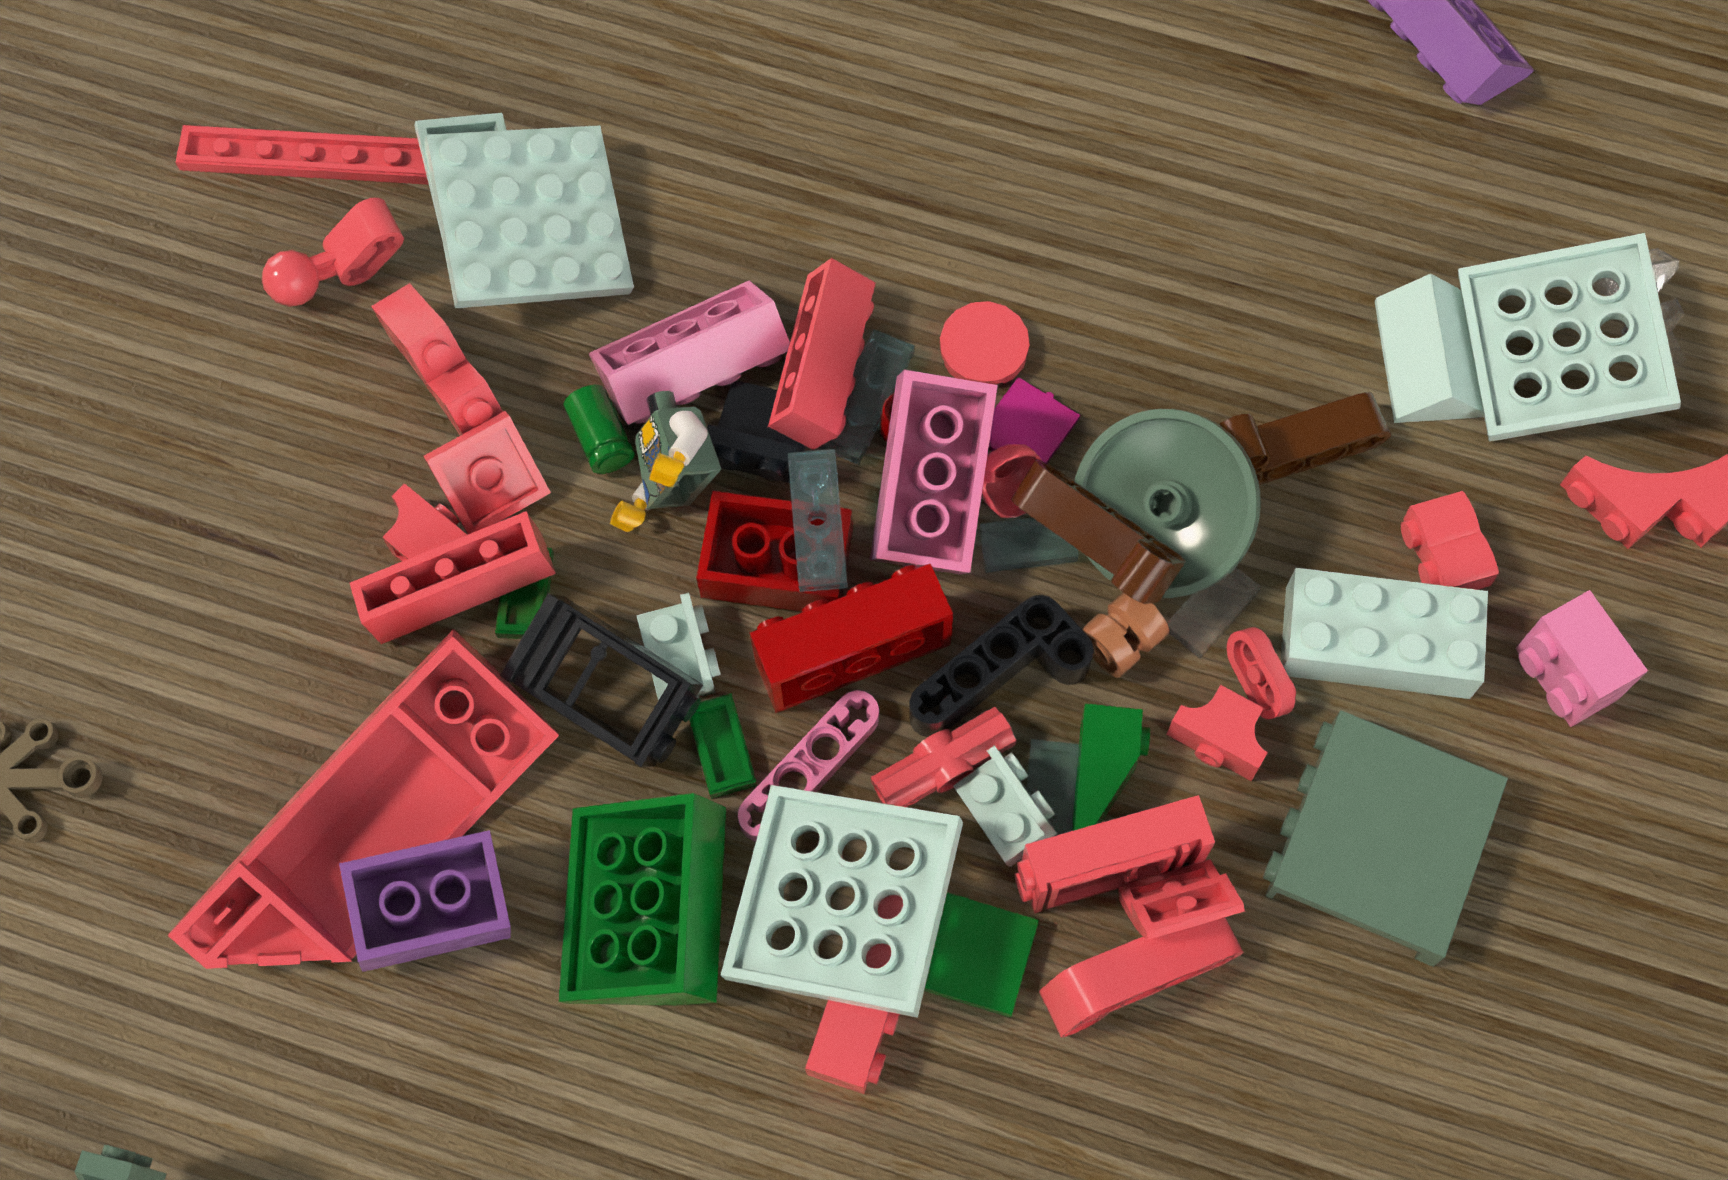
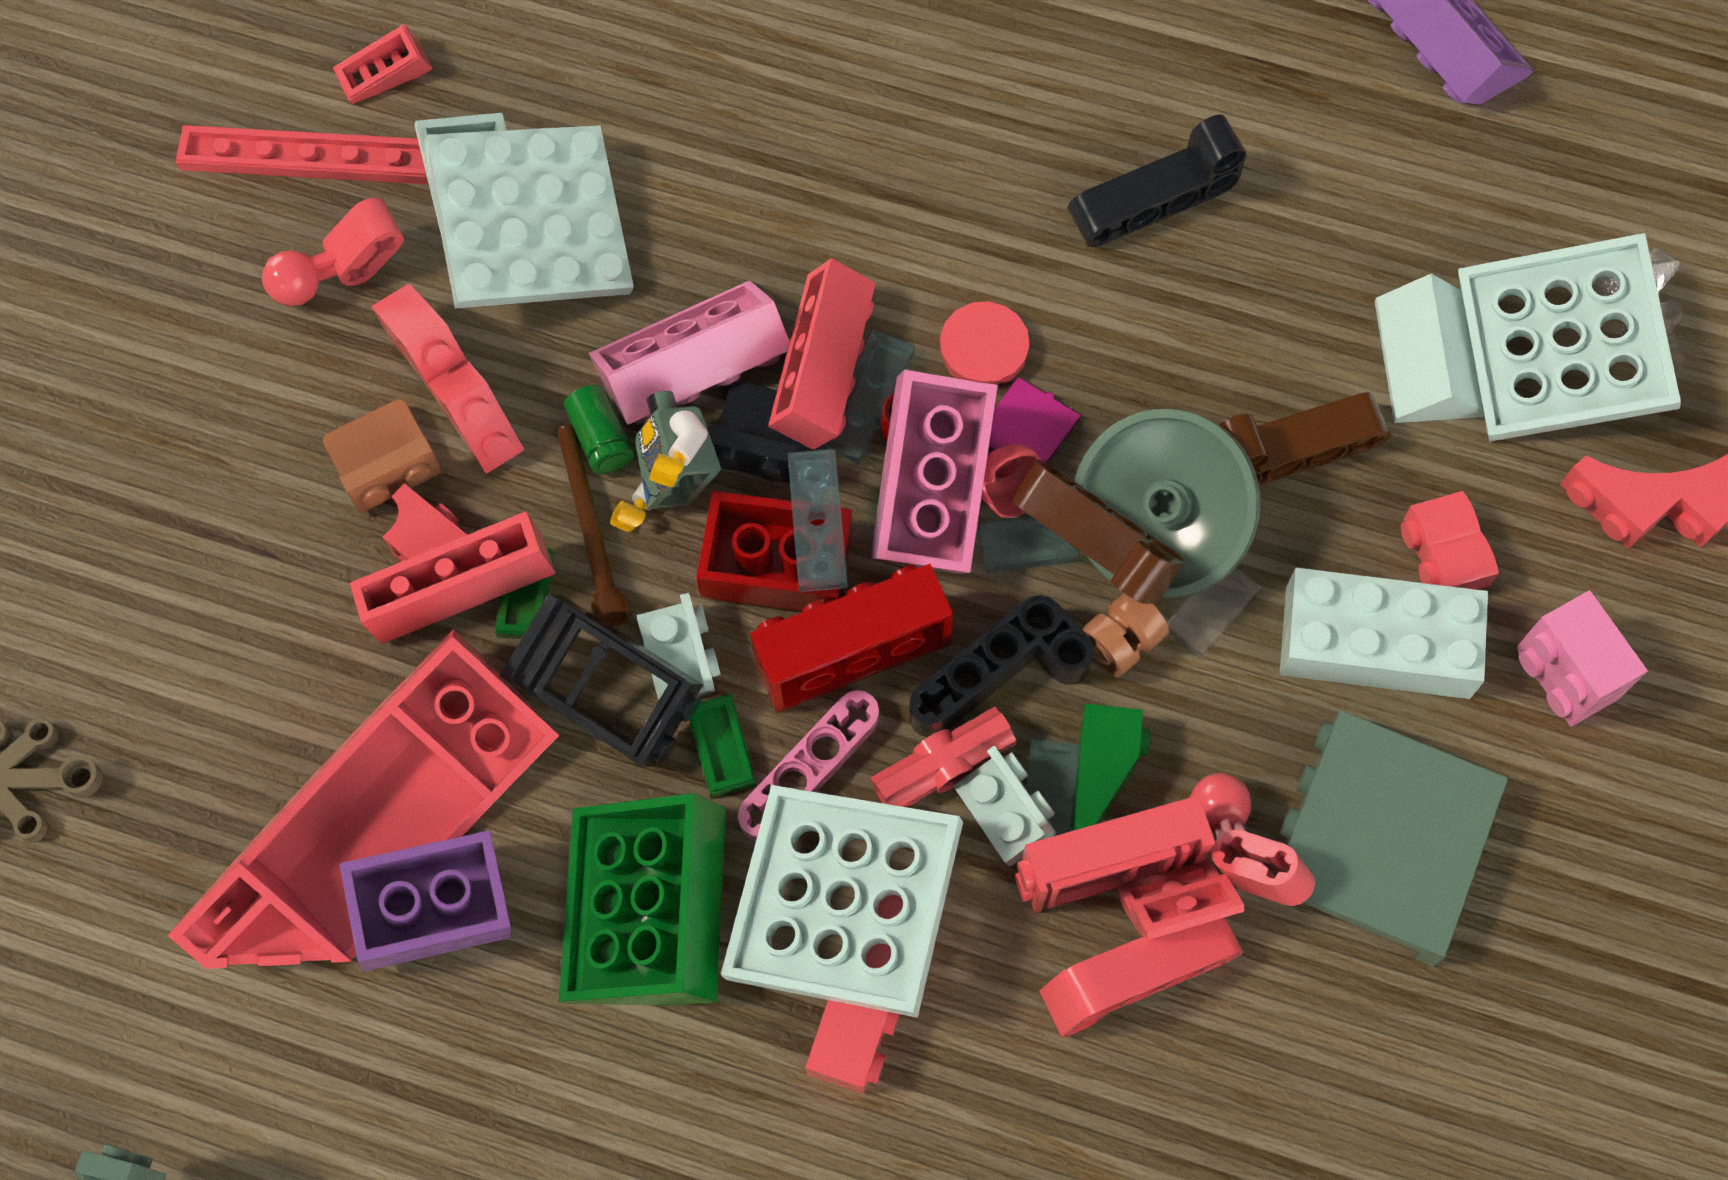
(381, 454): none -> nougat bracket
(387, 47): none -> coral slope
(487, 473): coral tile -> none
(608, 601): none -> reddish brown piece
(980, 954): green tile -> none
(1164, 187): none -> black beam
(1222, 732): coral brick -> none
(1246, 857): none -> coral beam
(1261, 672): coral plate -> none

